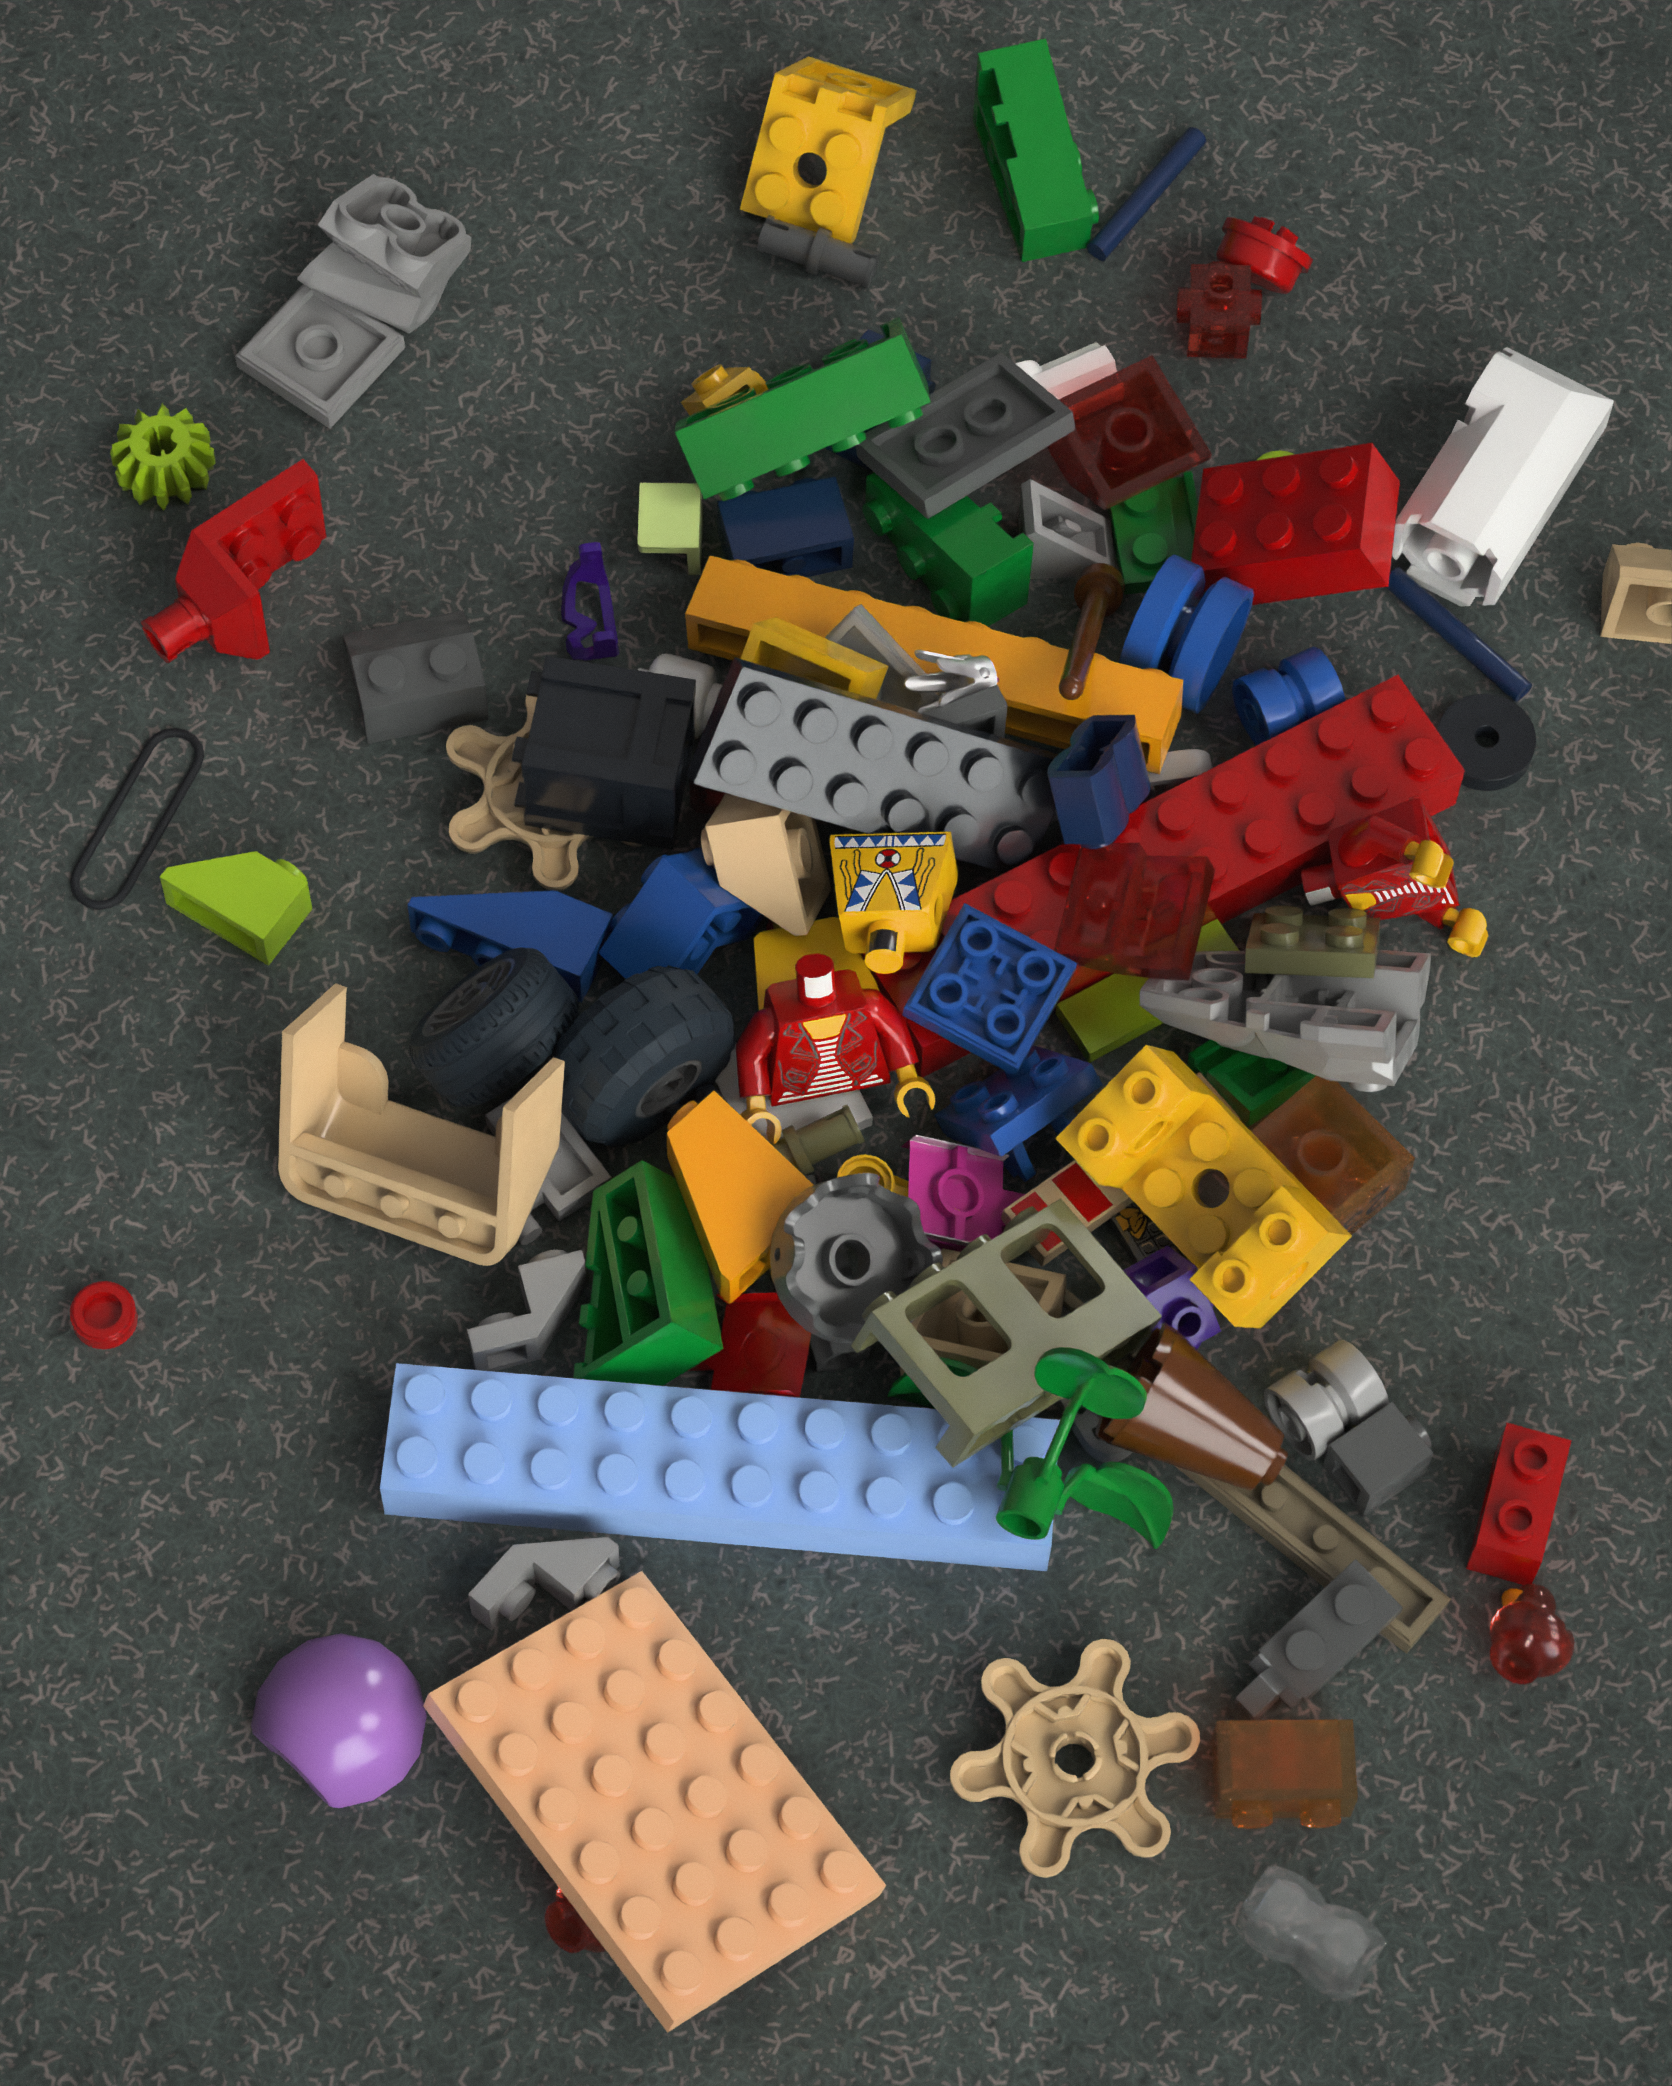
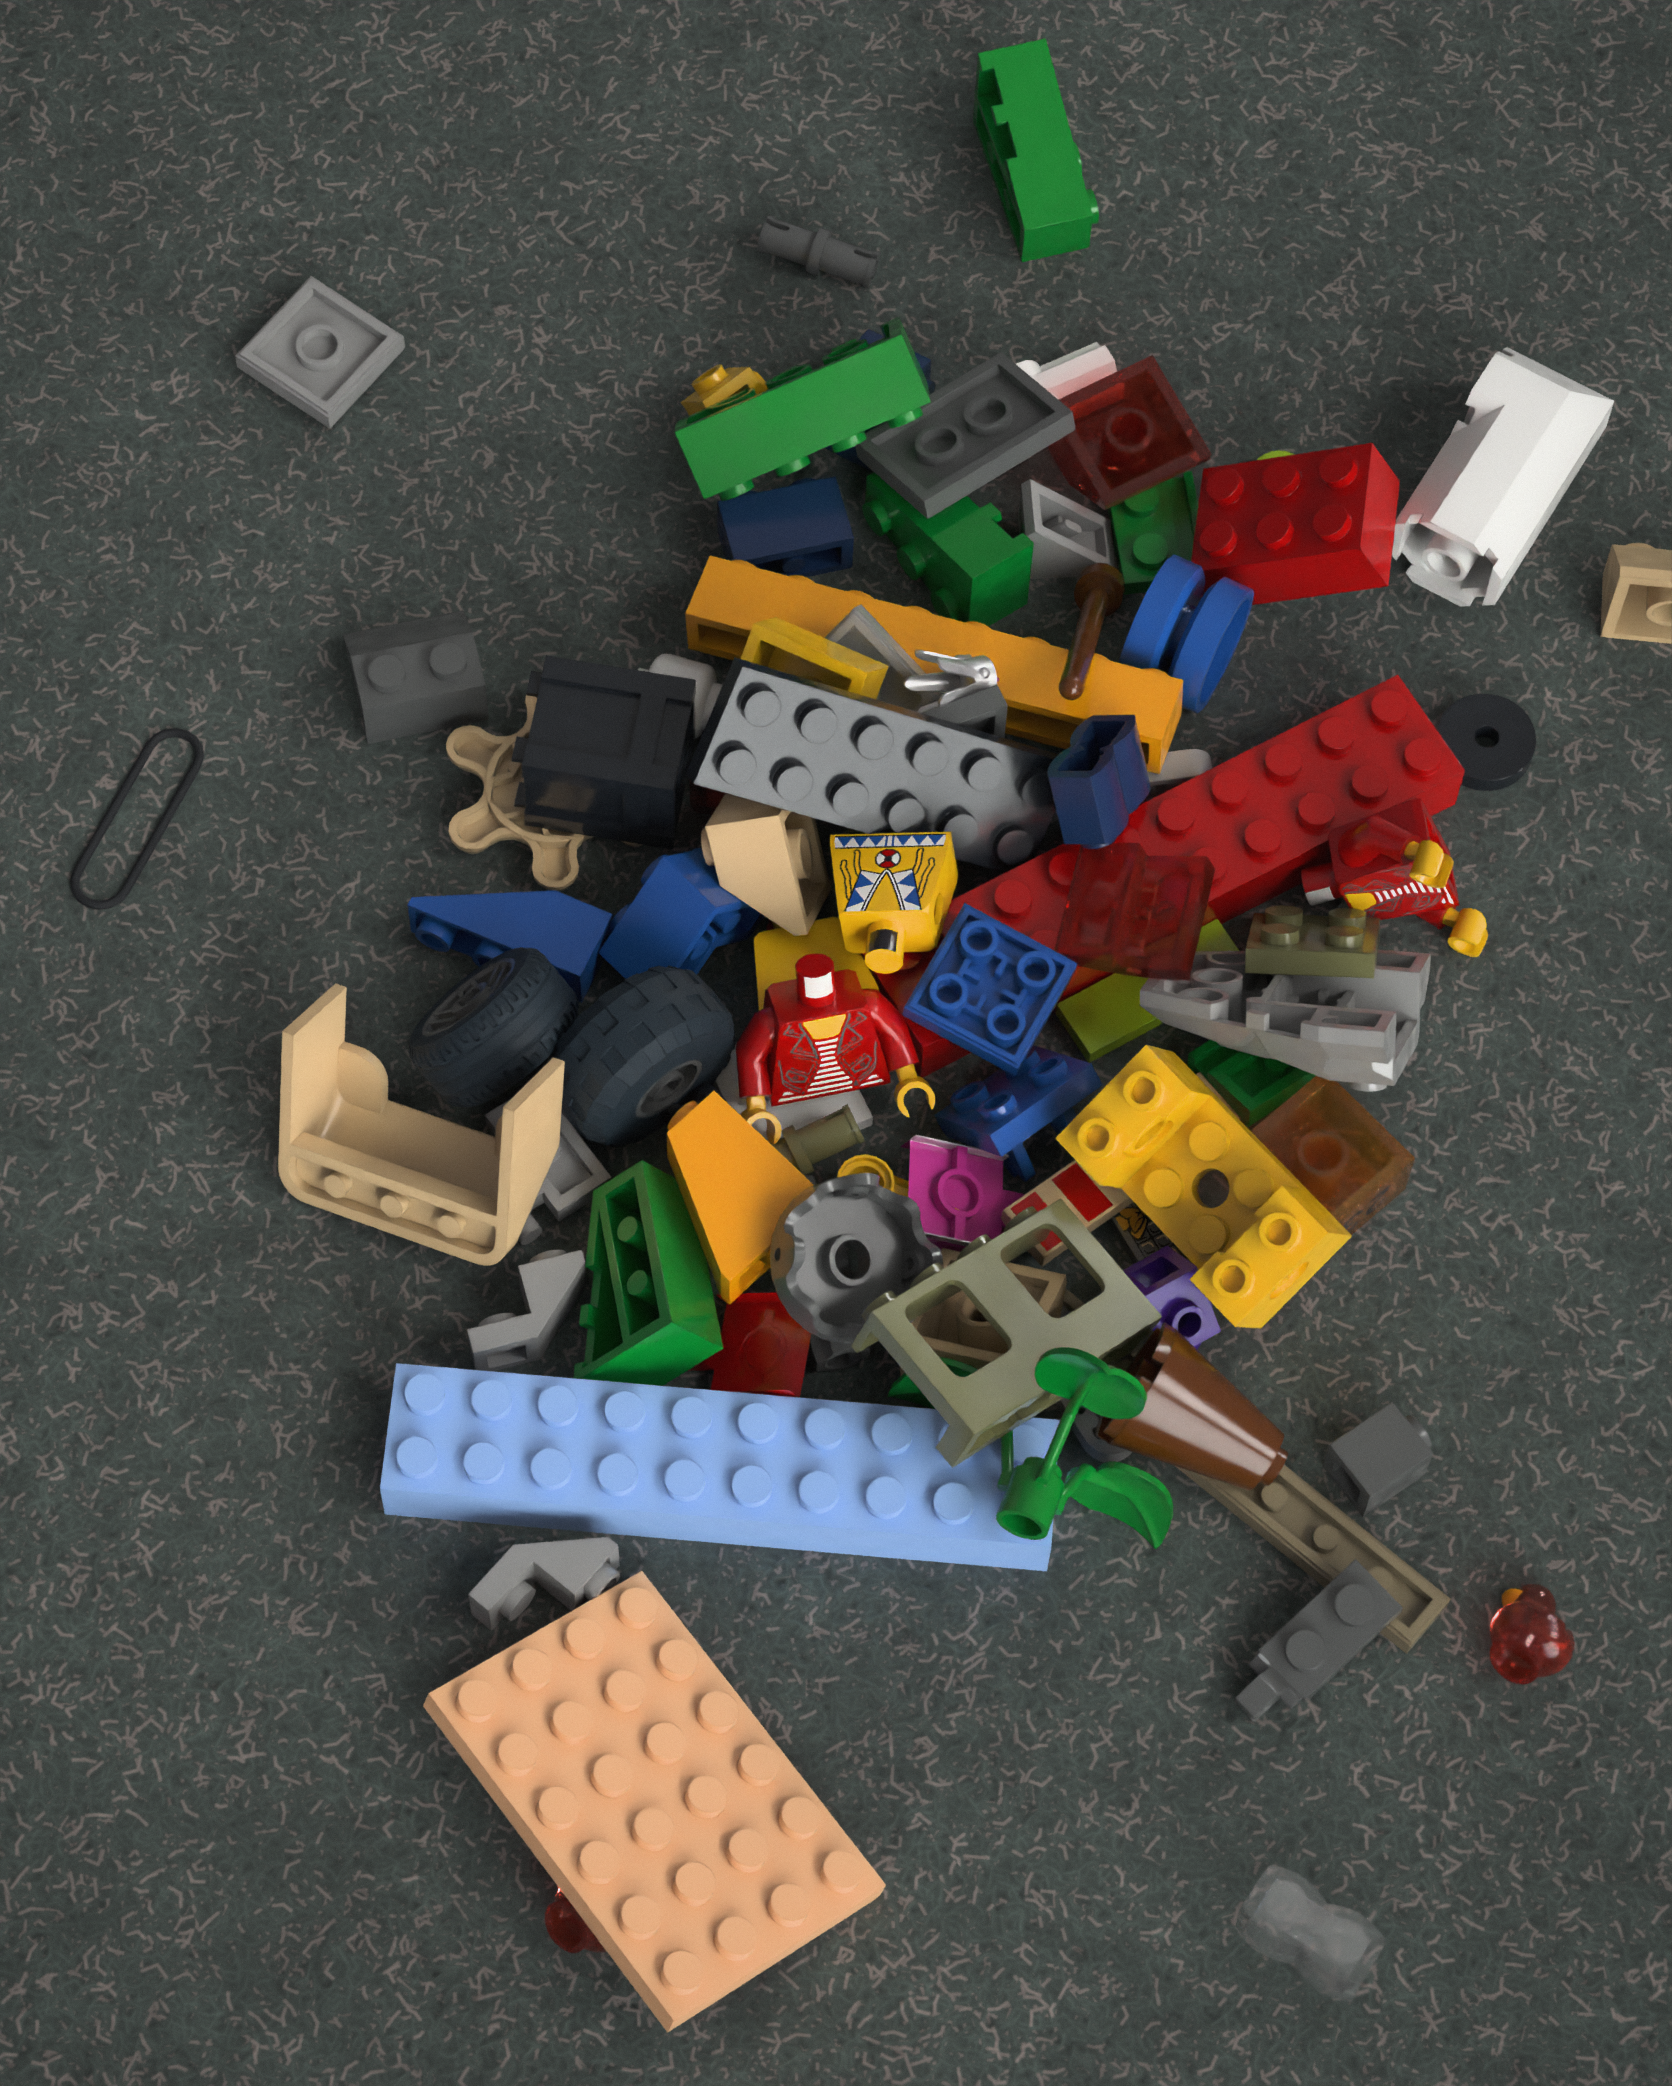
(103, 1315): red tile -> none
(162, 456): lime gear -> none
(232, 560): red plate -> none
(242, 899): lime slope -> none
(342, 1717): medium lavender cylinder -> none
(387, 253): light grey piece -> none
(589, 569): dark purple helmet -> none
(671, 521): yellowish green panel -> none
(828, 114): yellow bracket -> none
(1082, 1713): tan plate -> none
(1146, 193): dark blue bar -> none
(1219, 310): clear red brick -> none
(1272, 257): red piece -> none
(1283, 699): blue wheel -> none
(1284, 1771): clear orange brick -> none
(1319, 1404): light grey wheel -> none
(1458, 635): dark blue piece -> none
(1518, 1504): red brick -> none

